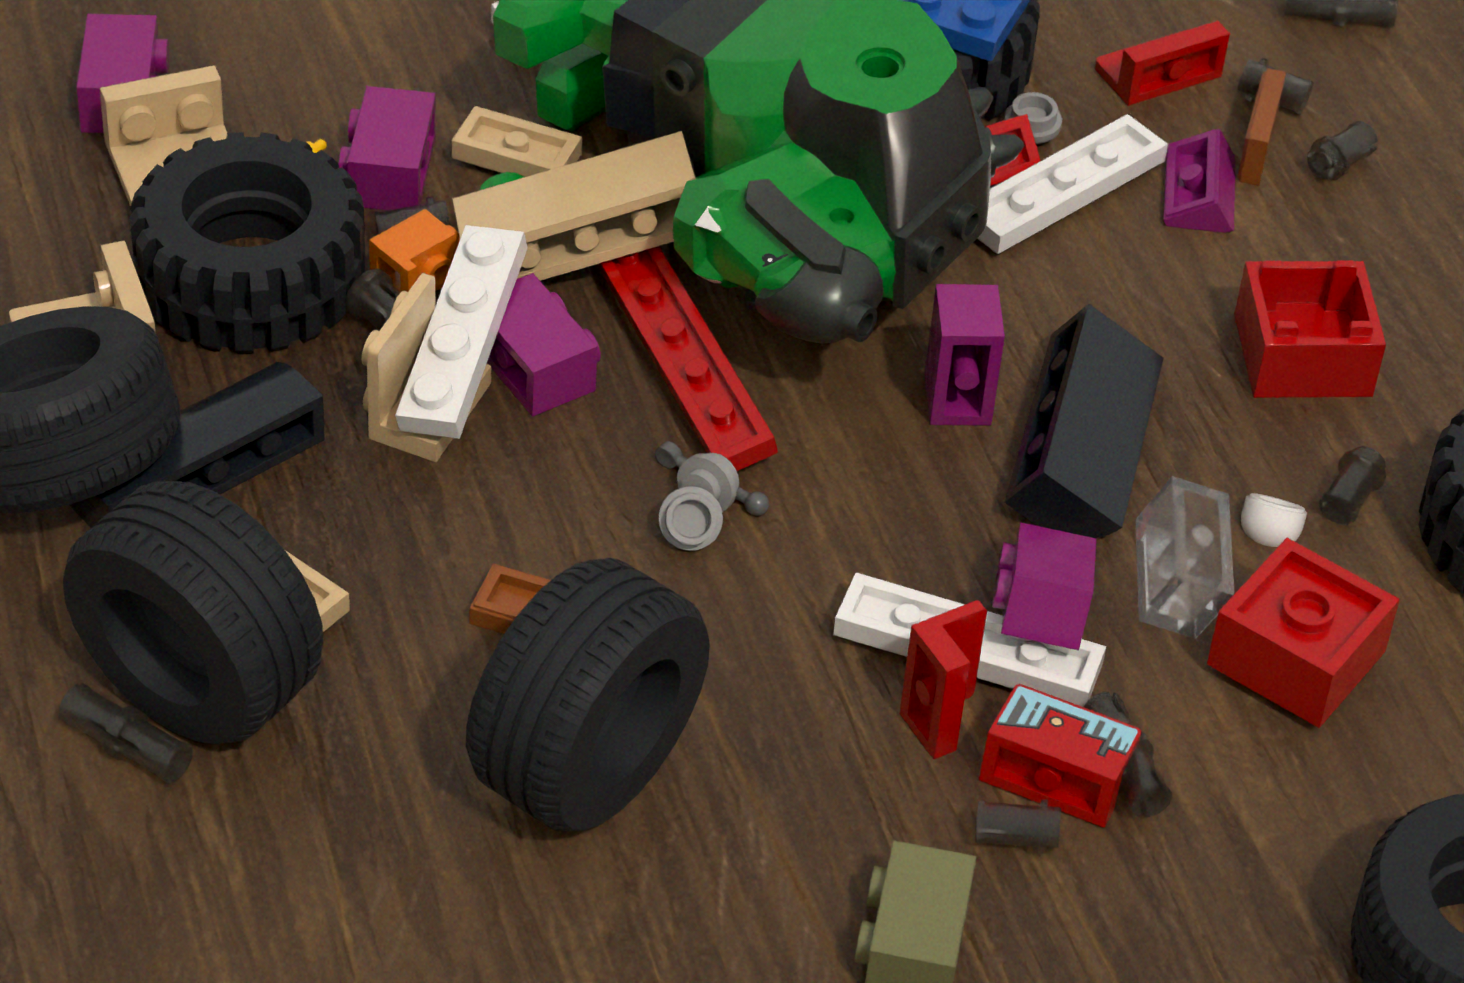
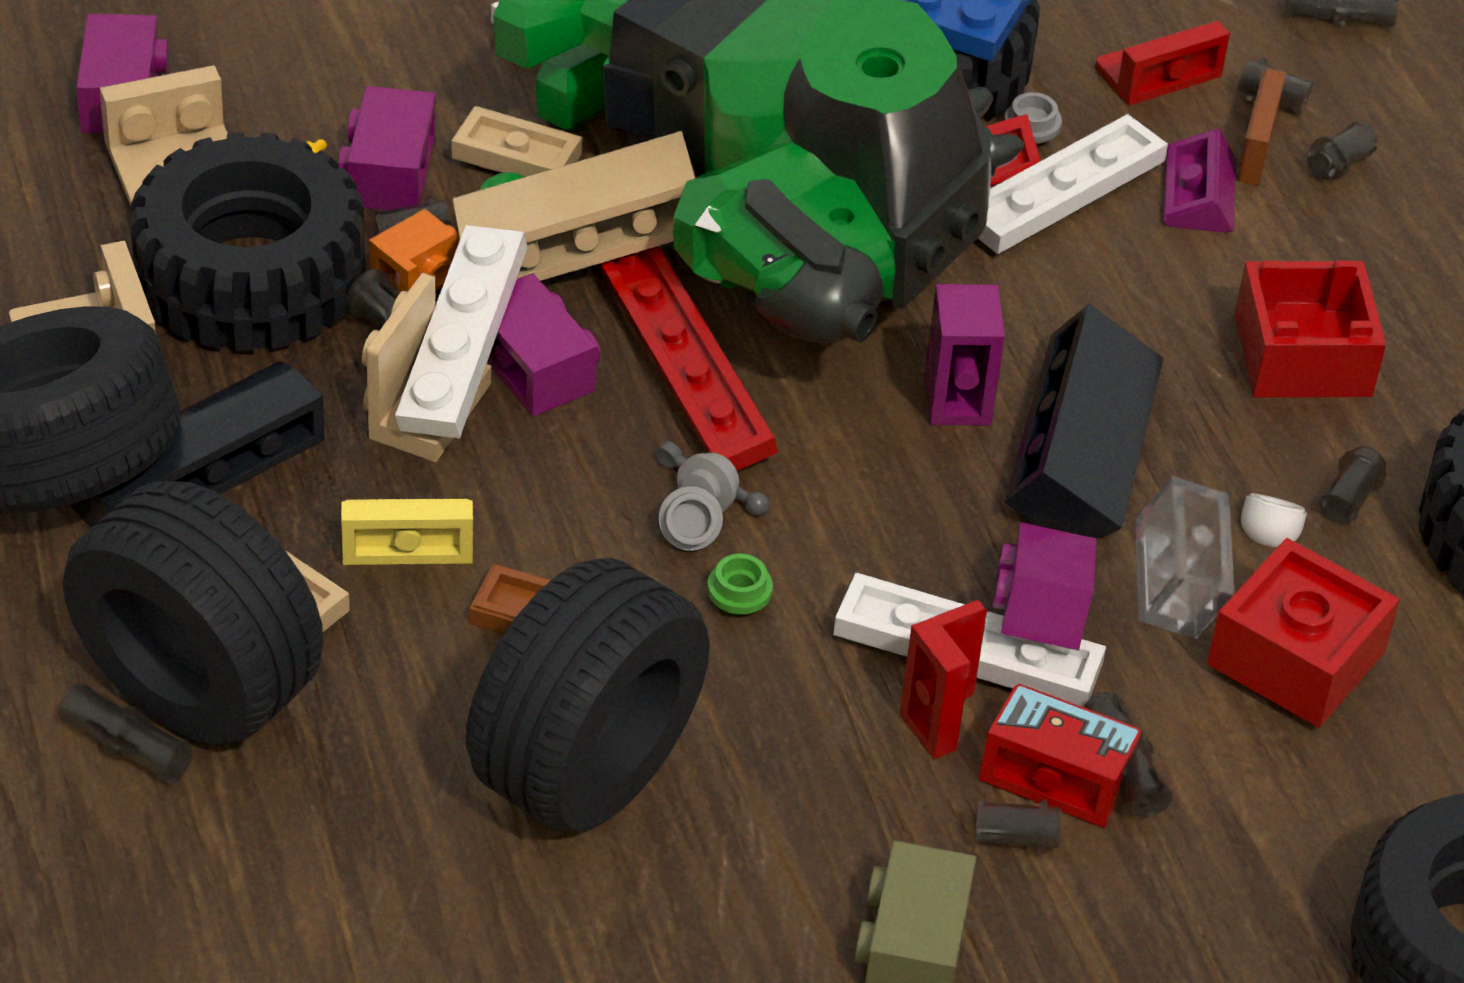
(407, 531): none -> light yellow panel
(740, 584): none -> bright green plate

